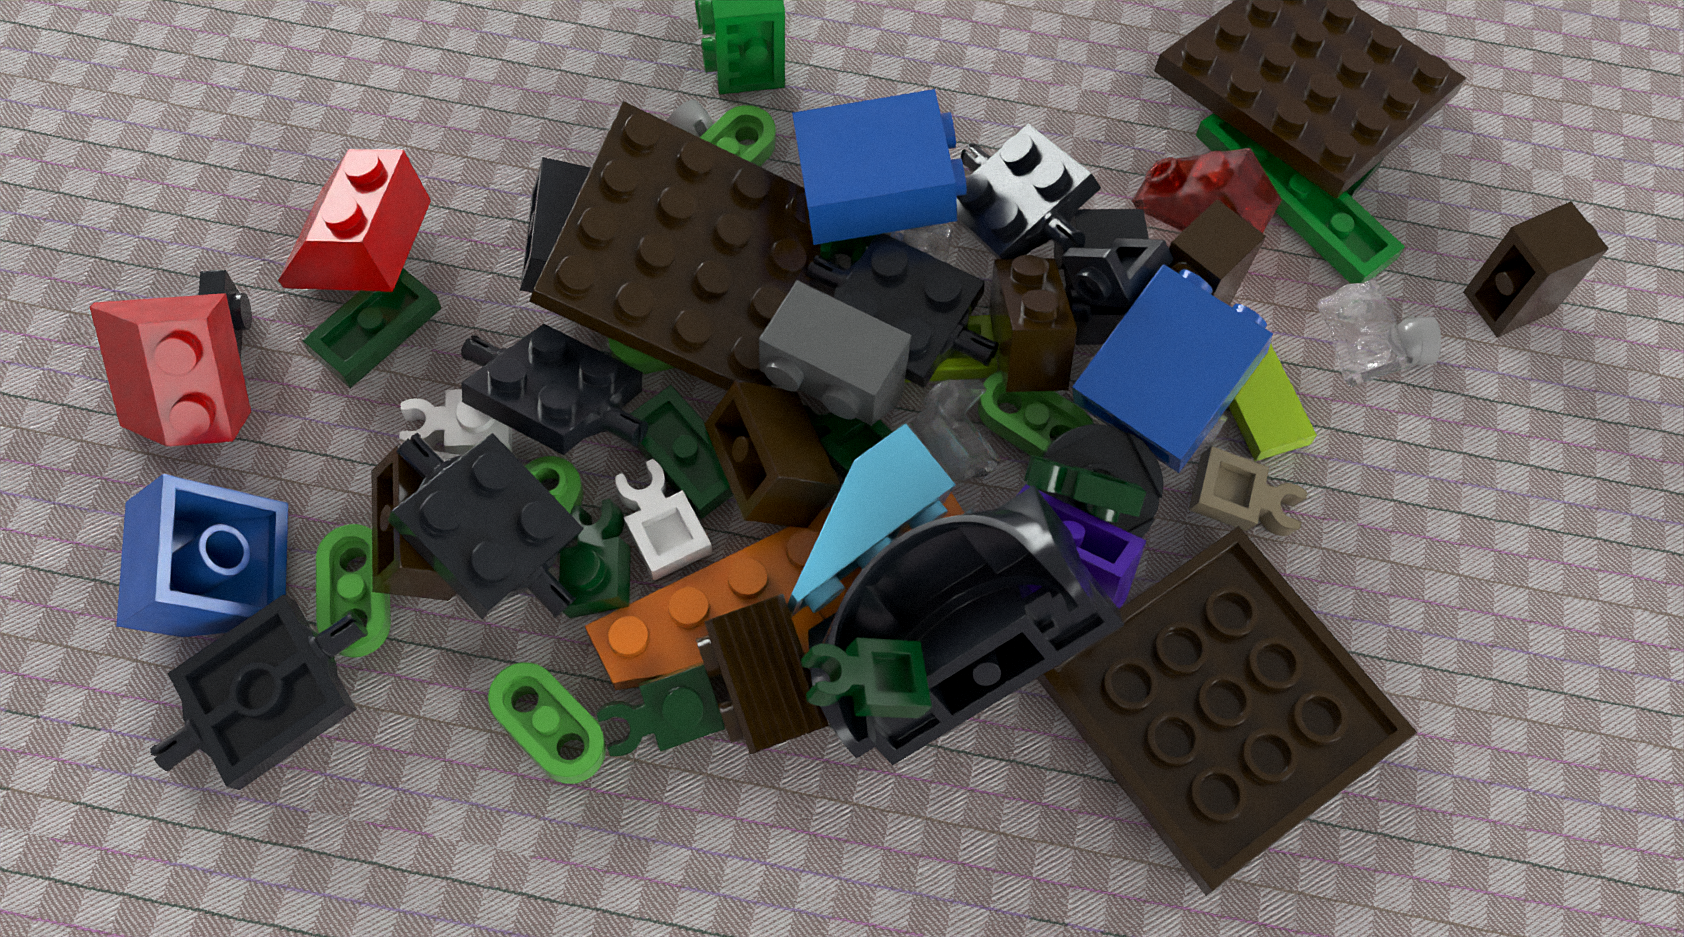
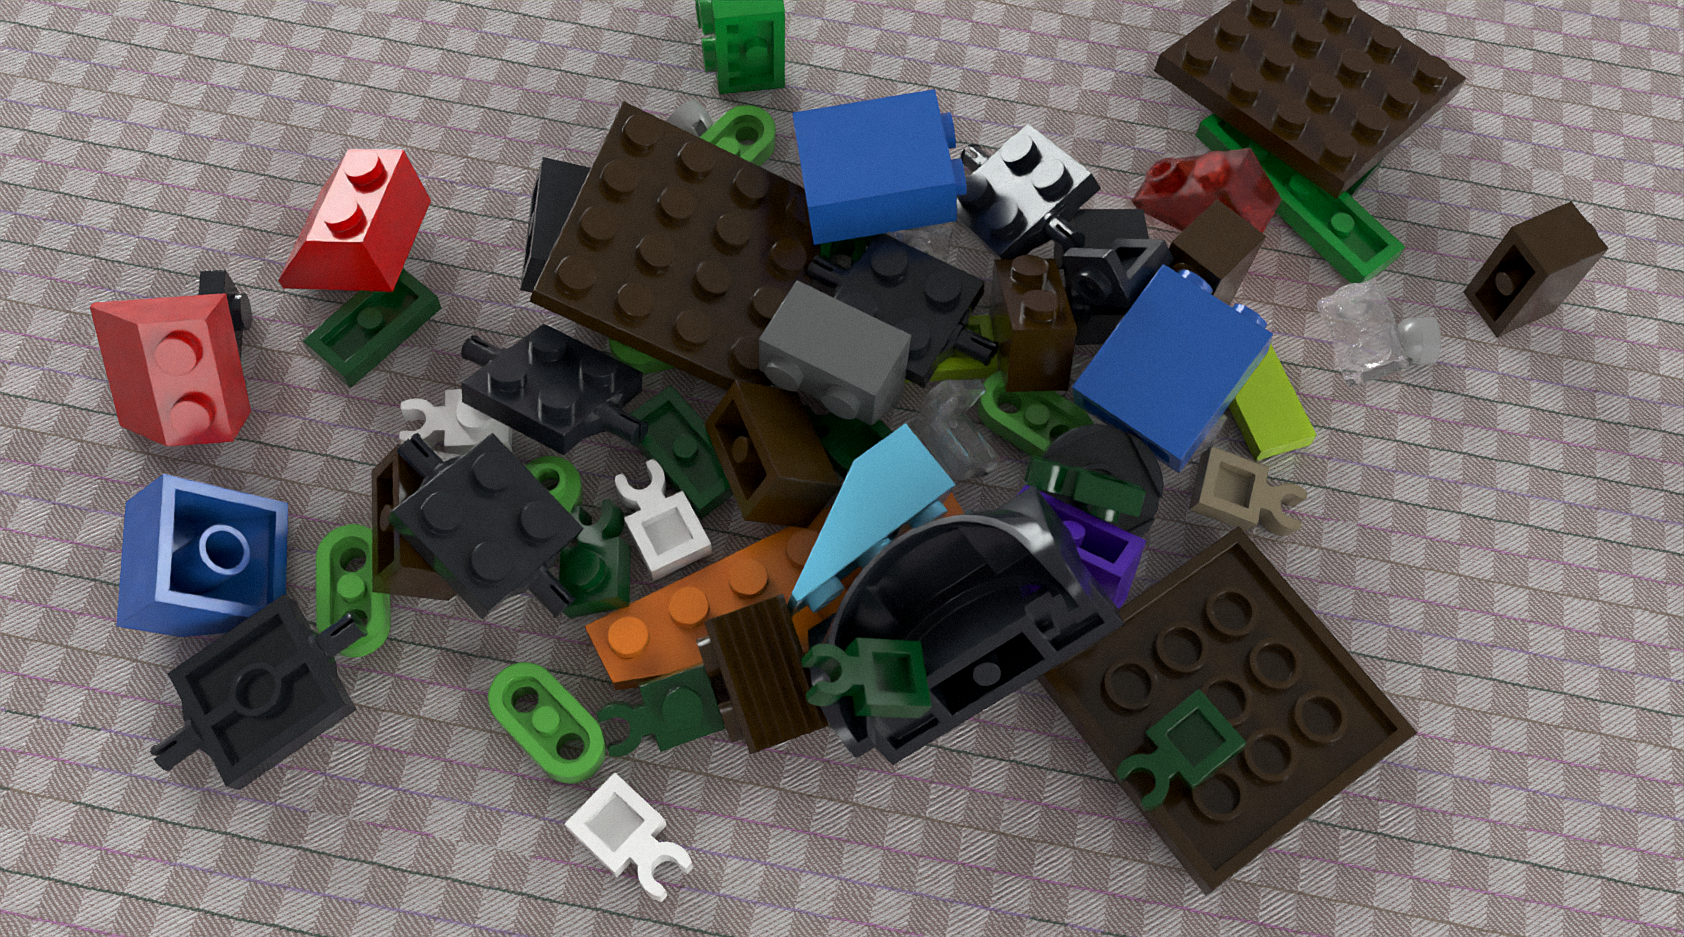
(622, 831): none -> white plate
(1188, 744): none -> dark green plate

